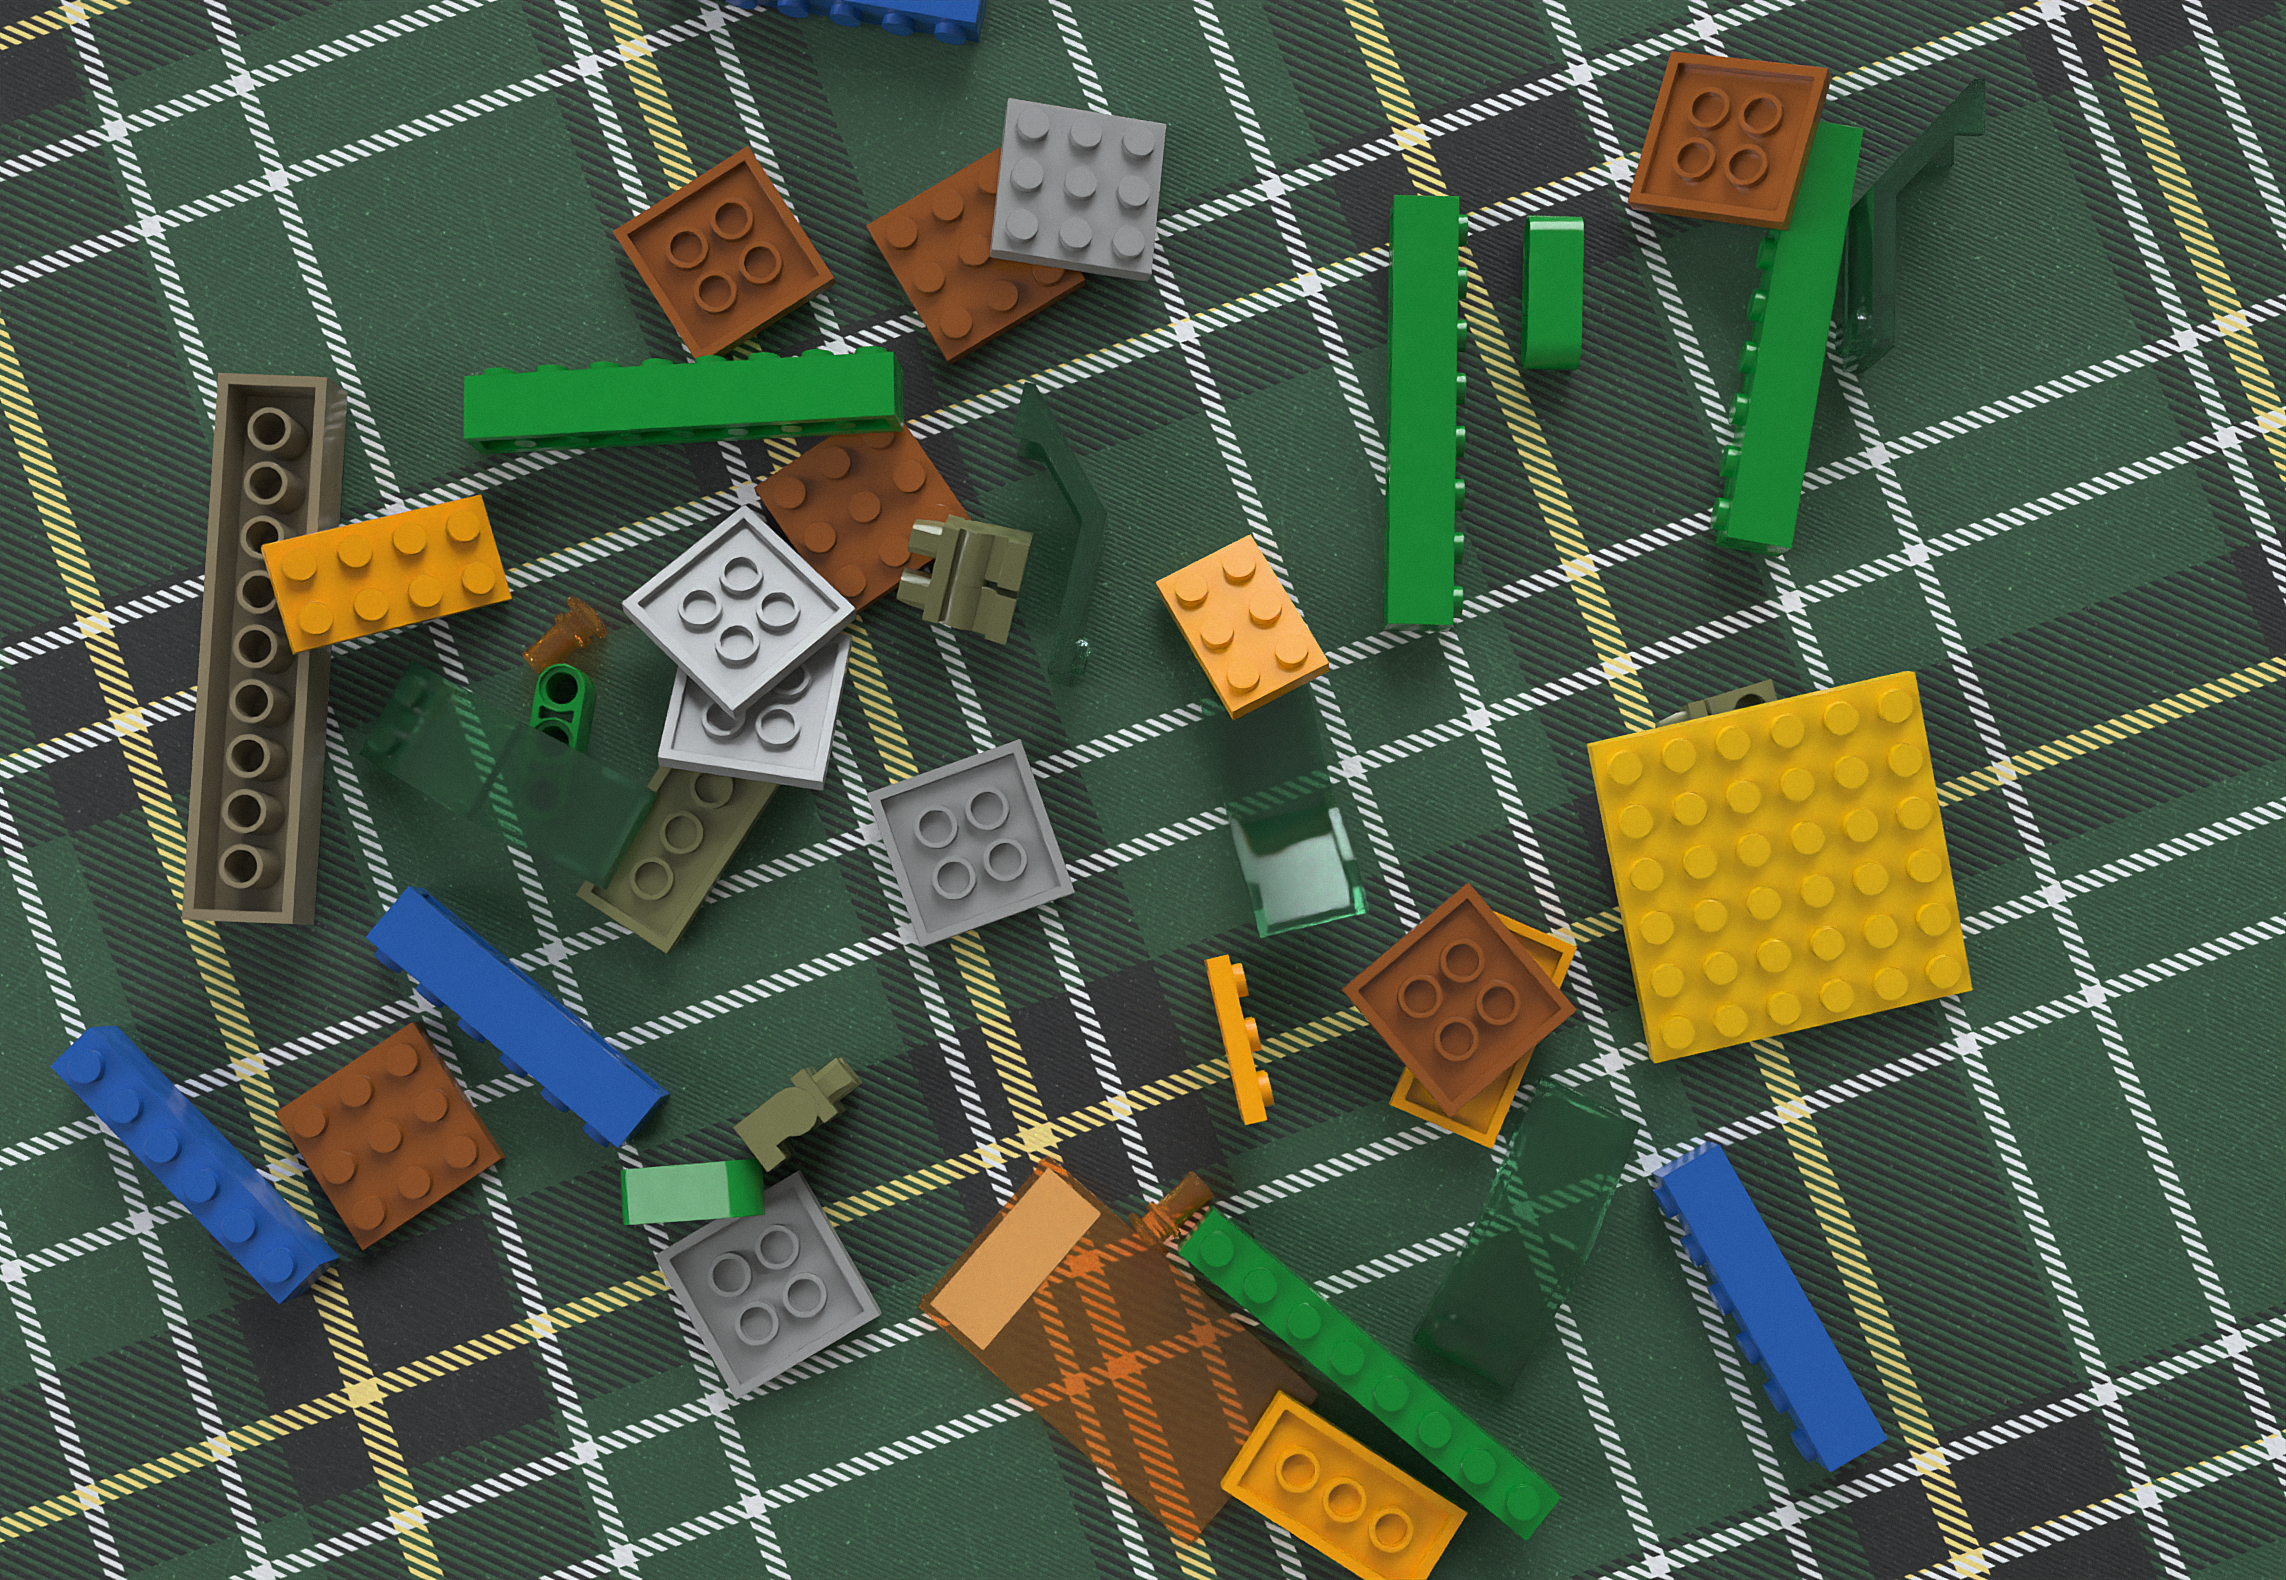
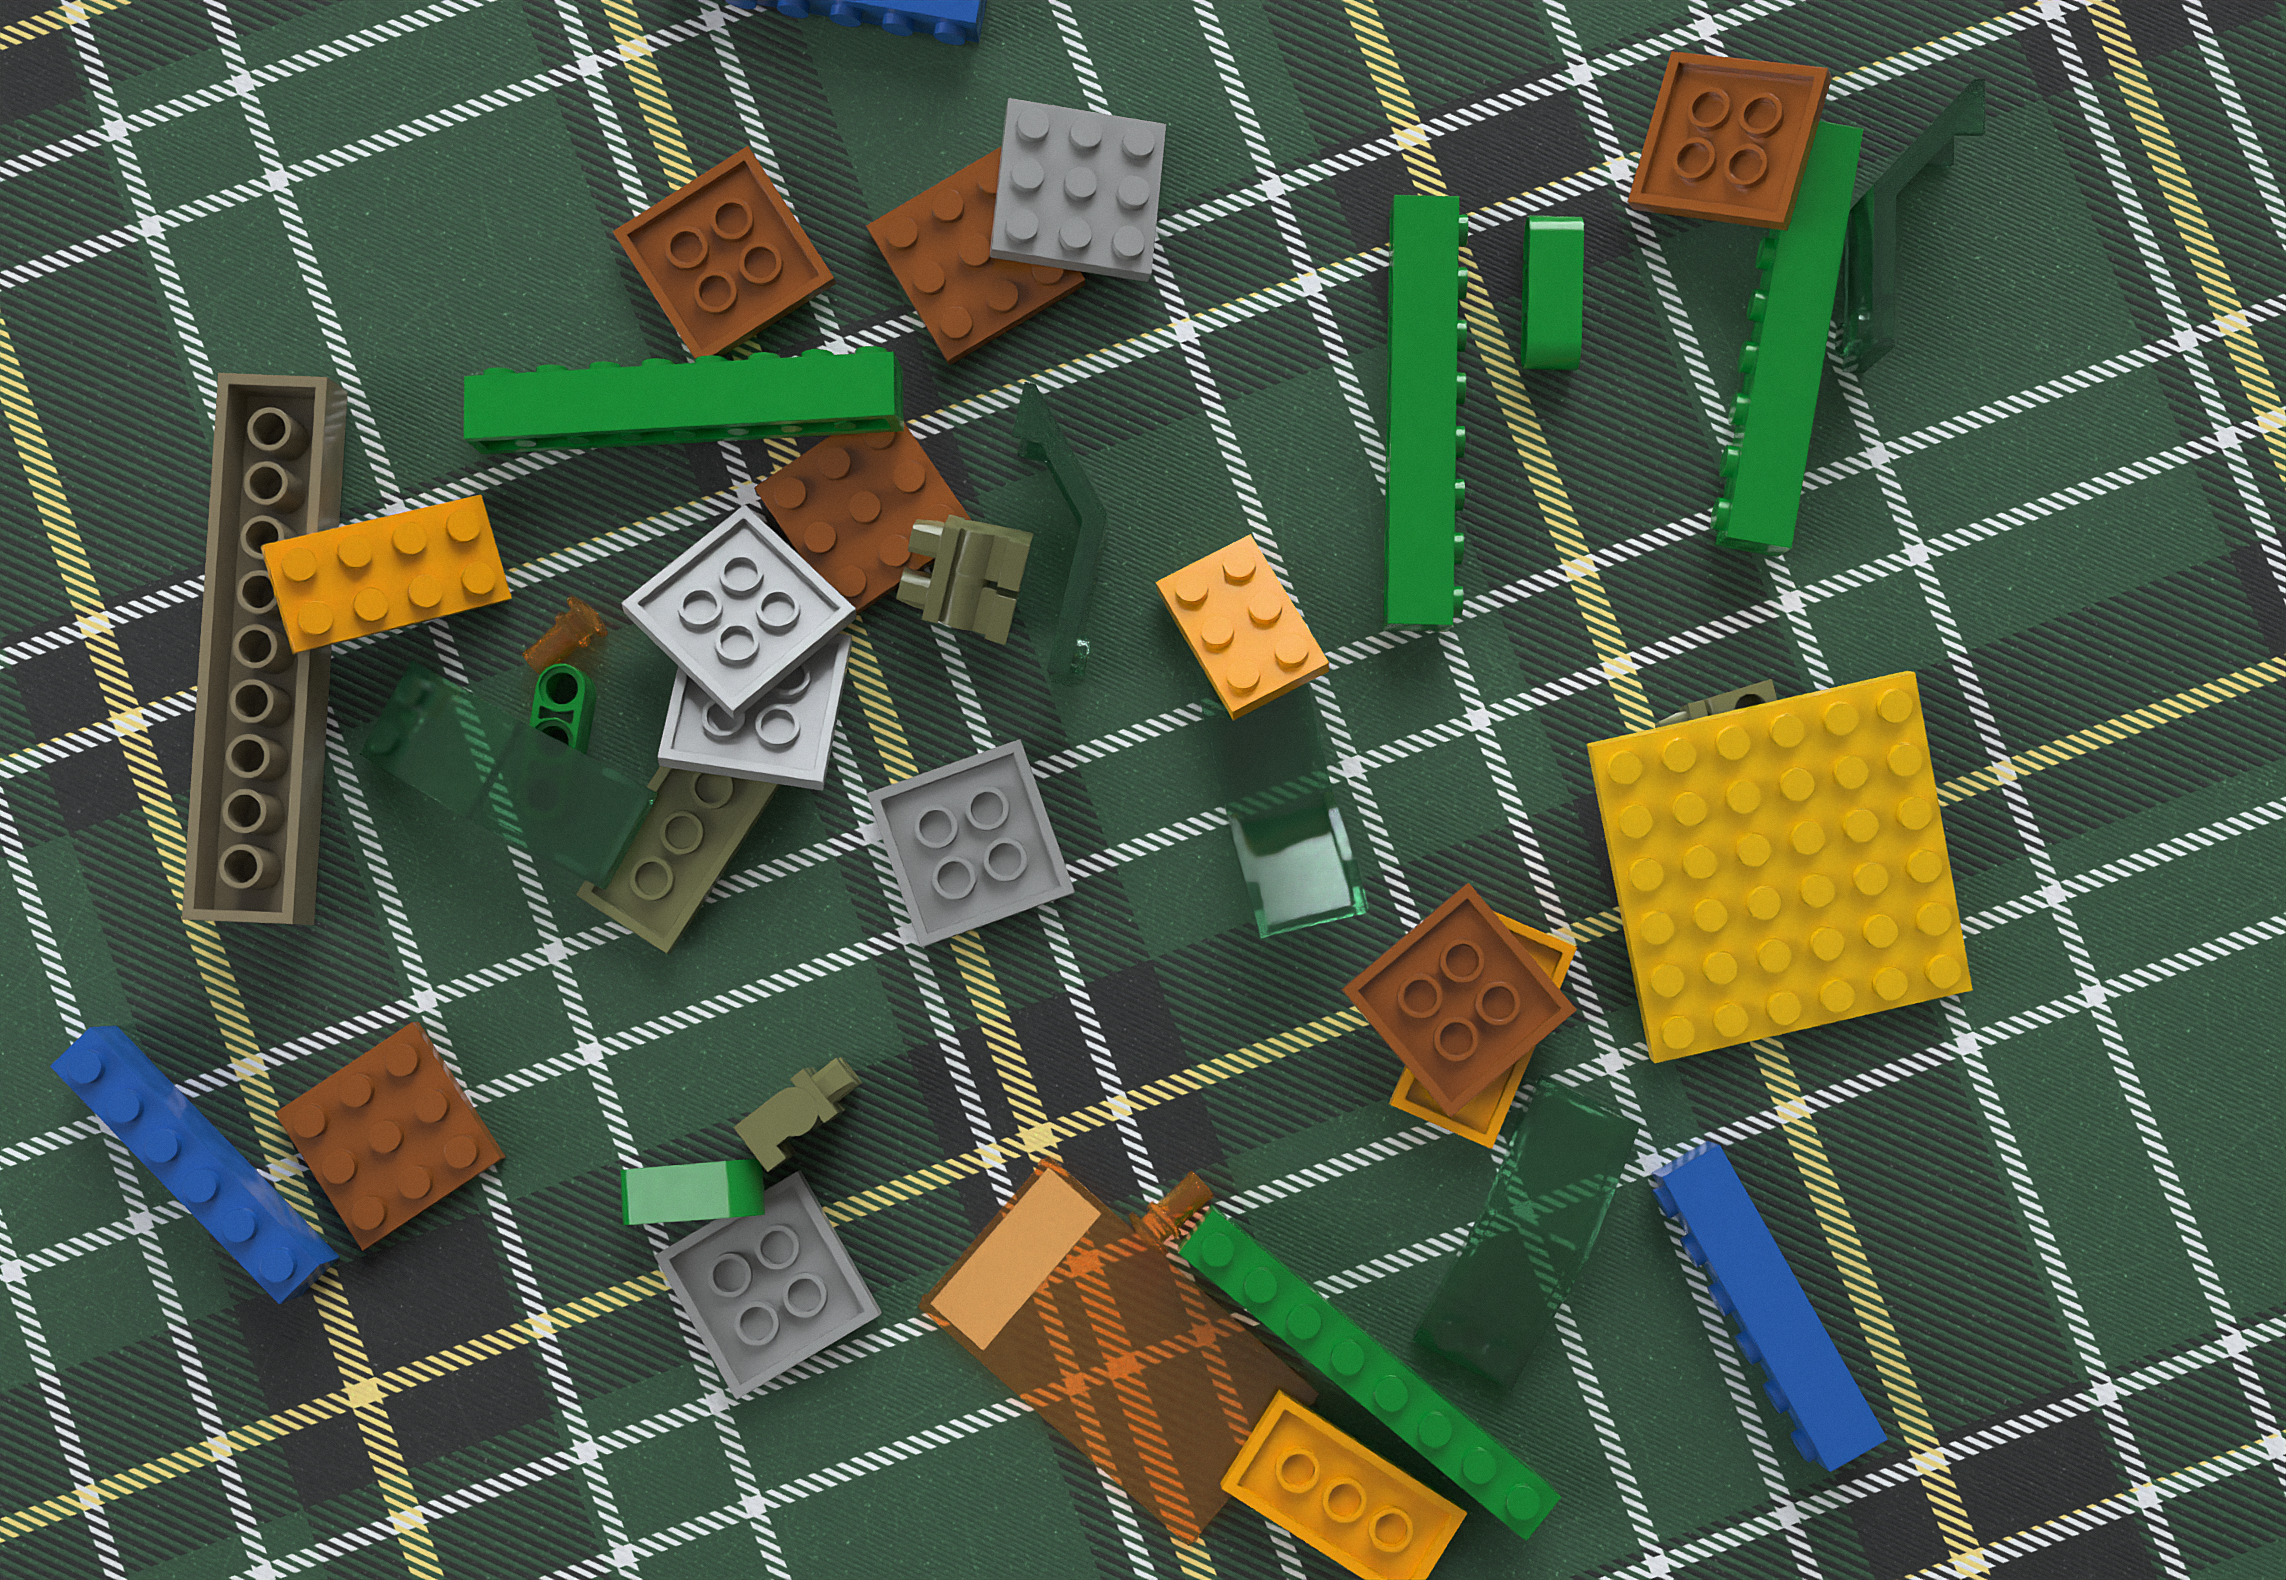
(517, 1017): blue brick -> none
(1239, 1038): light orange plate -> none

